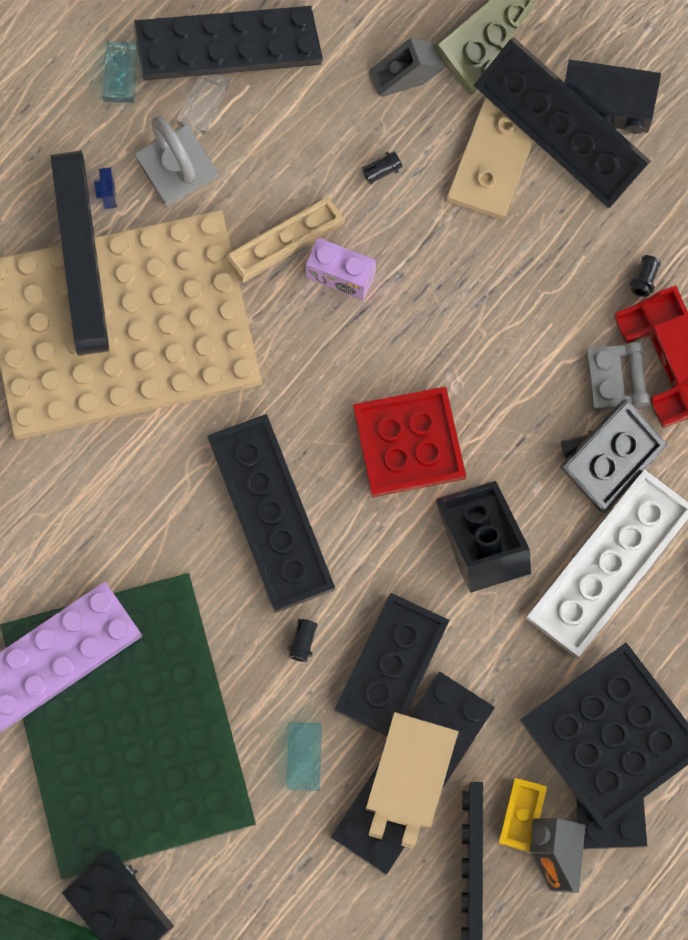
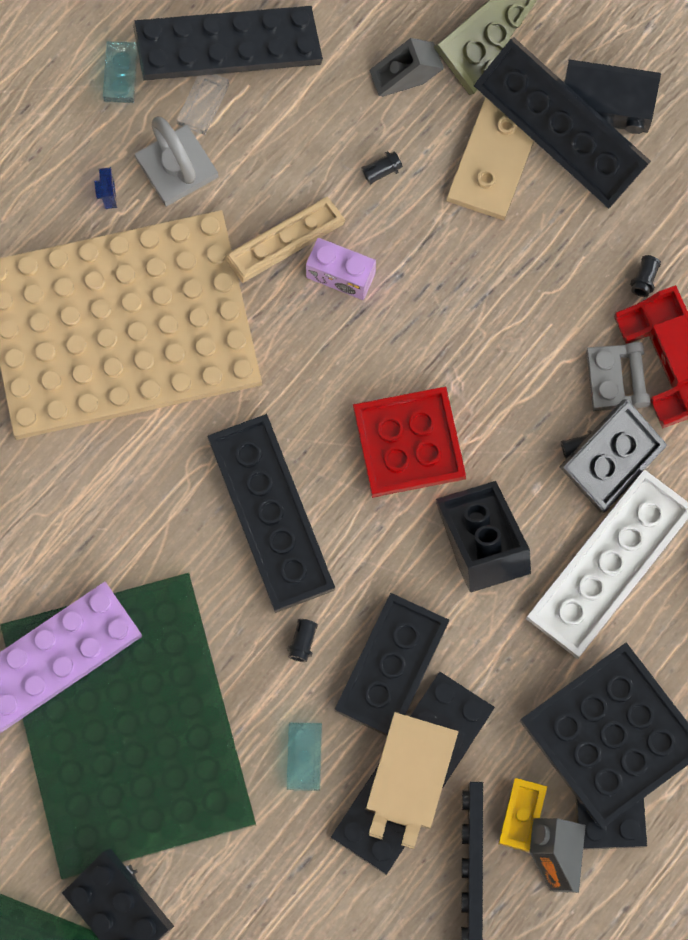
(79, 253): black beam -> none

